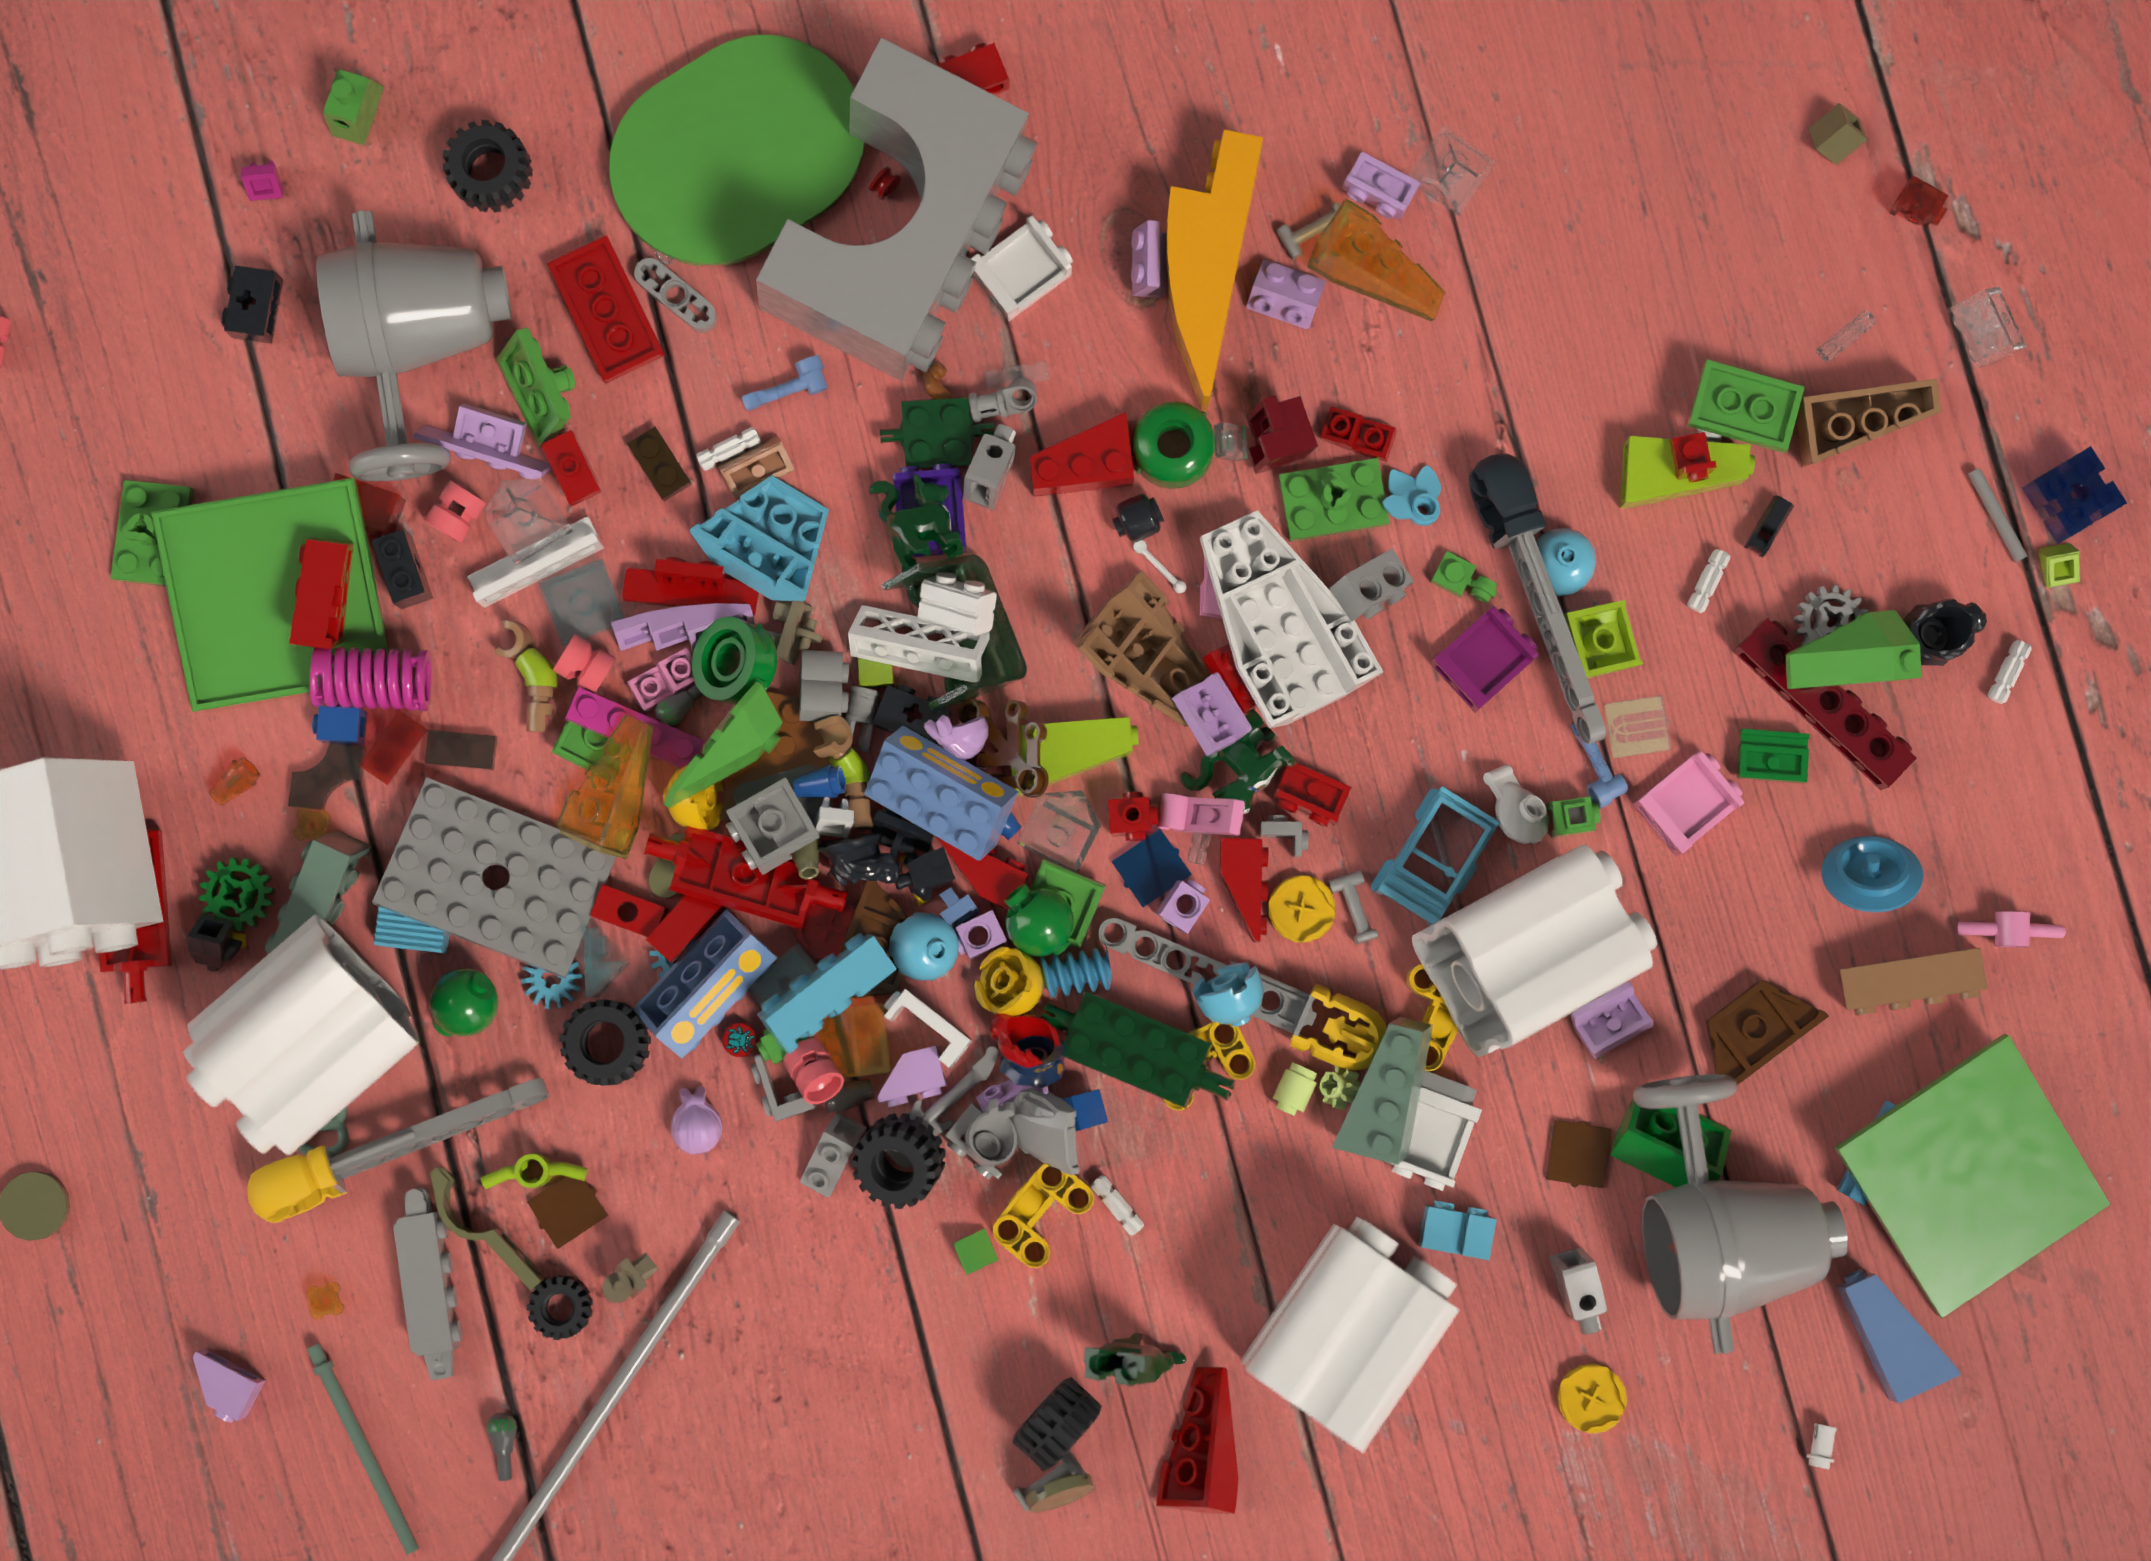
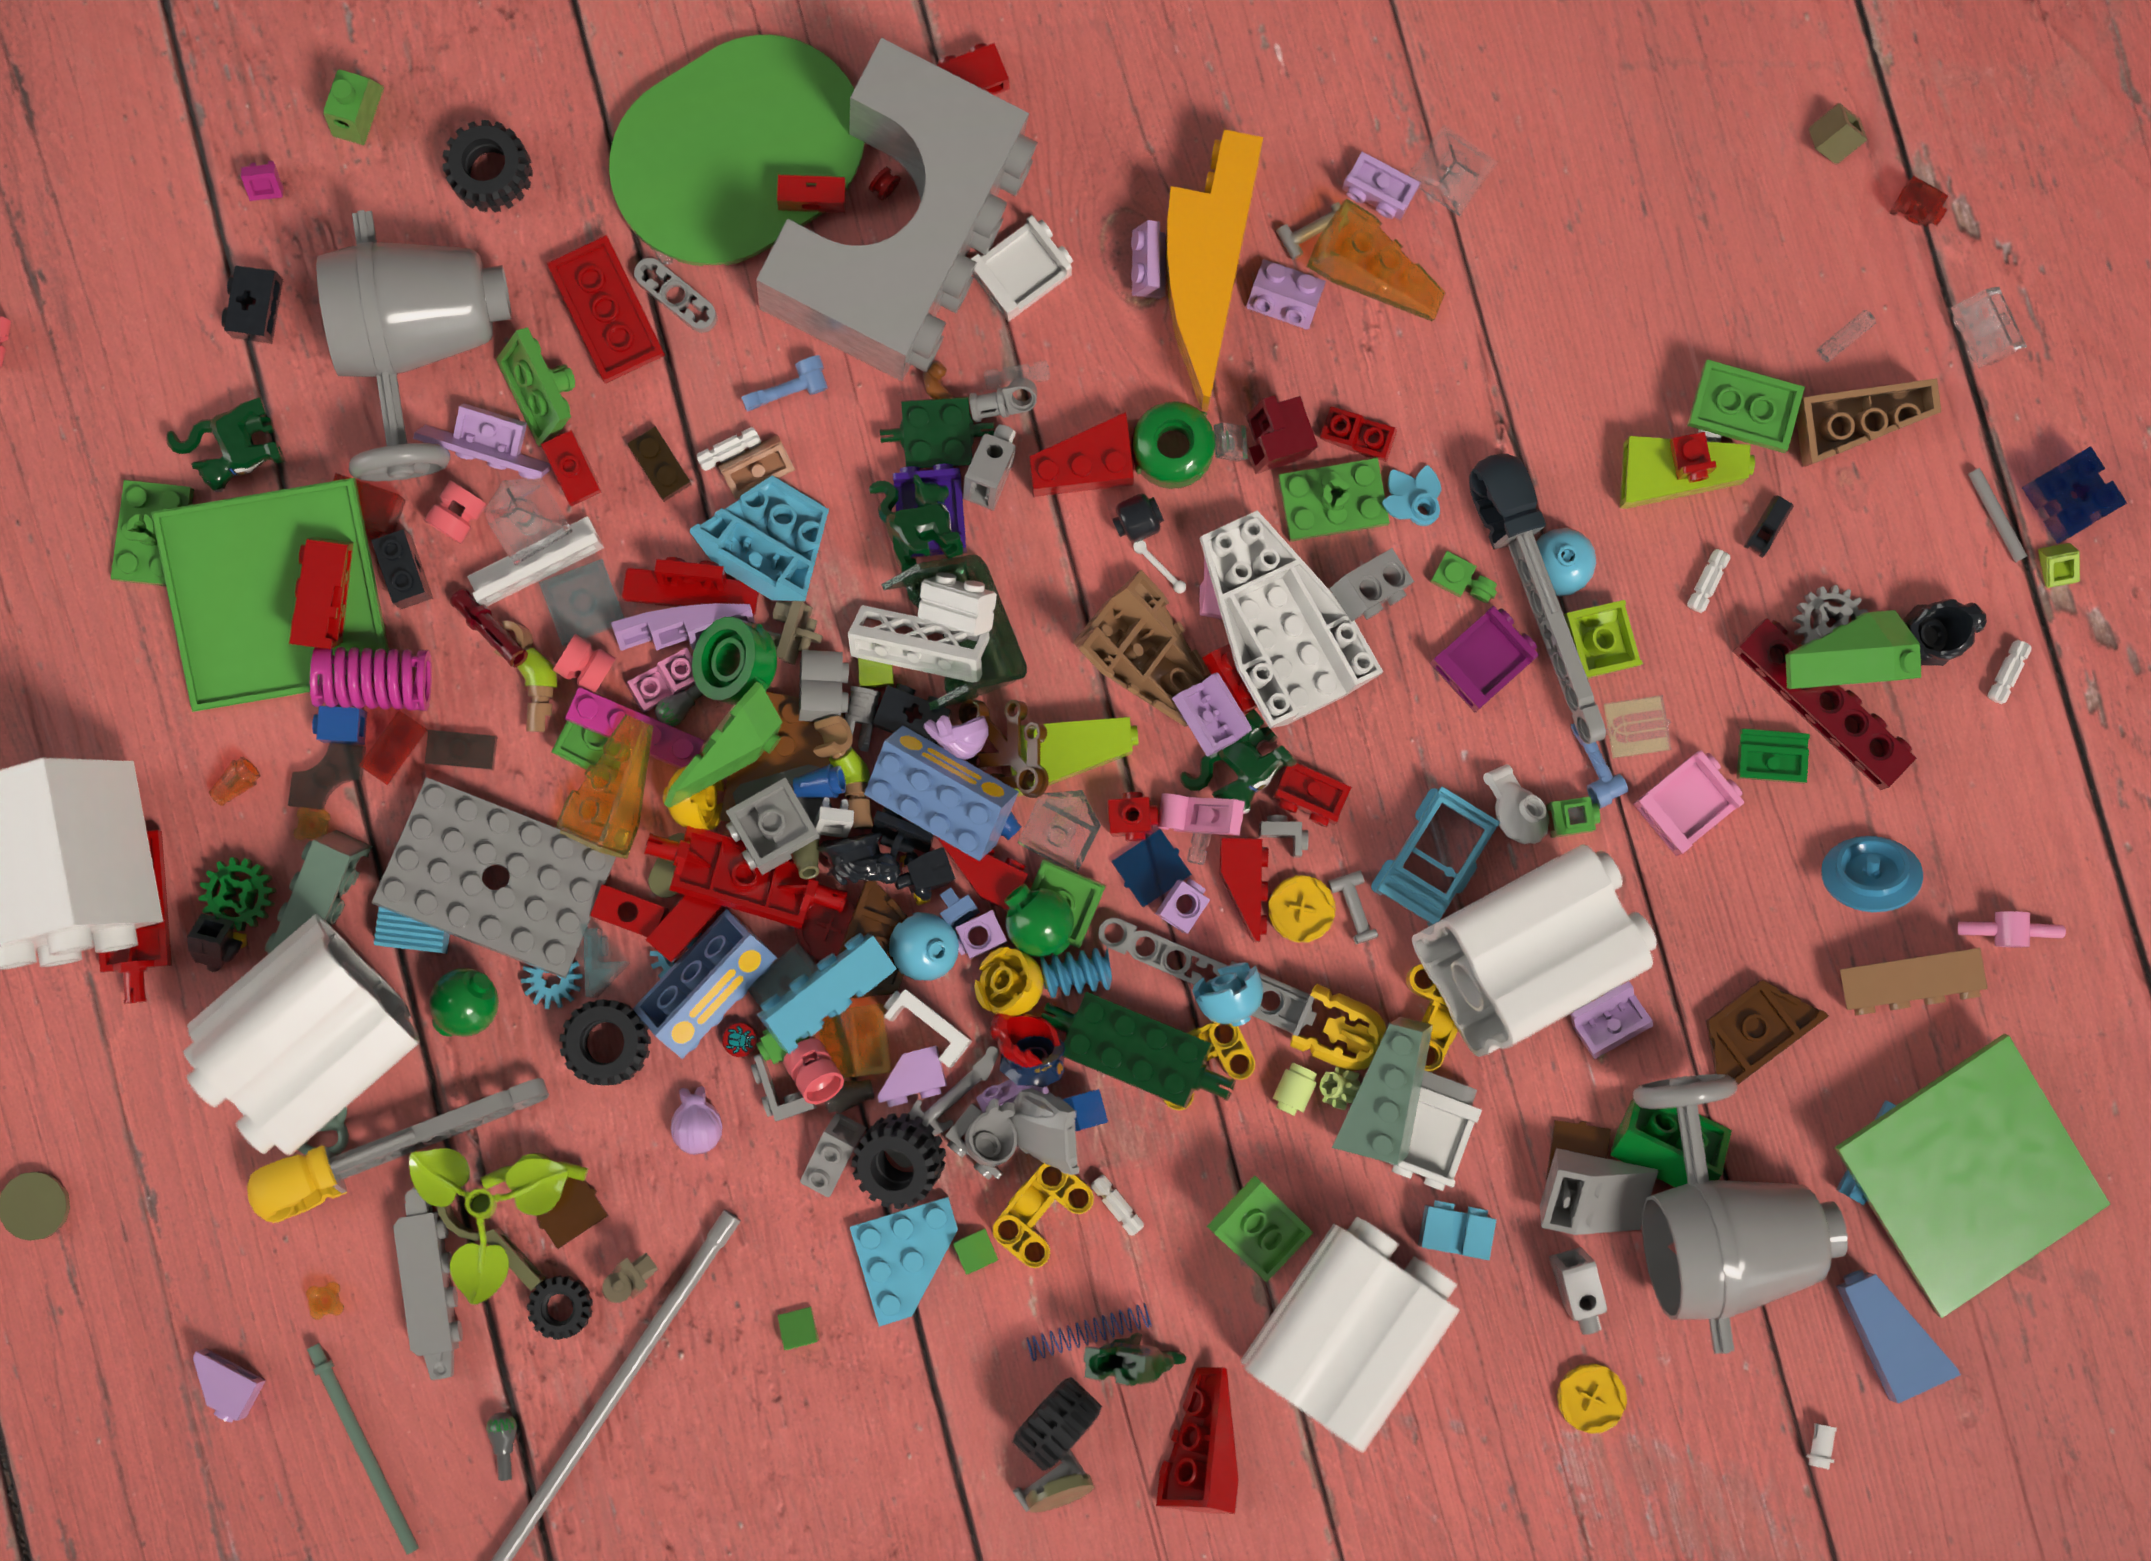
(234, 437): none -> dark green animal
(439, 1177): none -> lime plant
(480, 618): none -> dark red pin
(798, 1328): none -> bright green slope
(825, 196): none -> red piece
(902, 1255): none -> medium azure plate
(1085, 1322): none -> piece
(1260, 1228): none -> bright green plate
(1594, 1194): none -> light grey slope

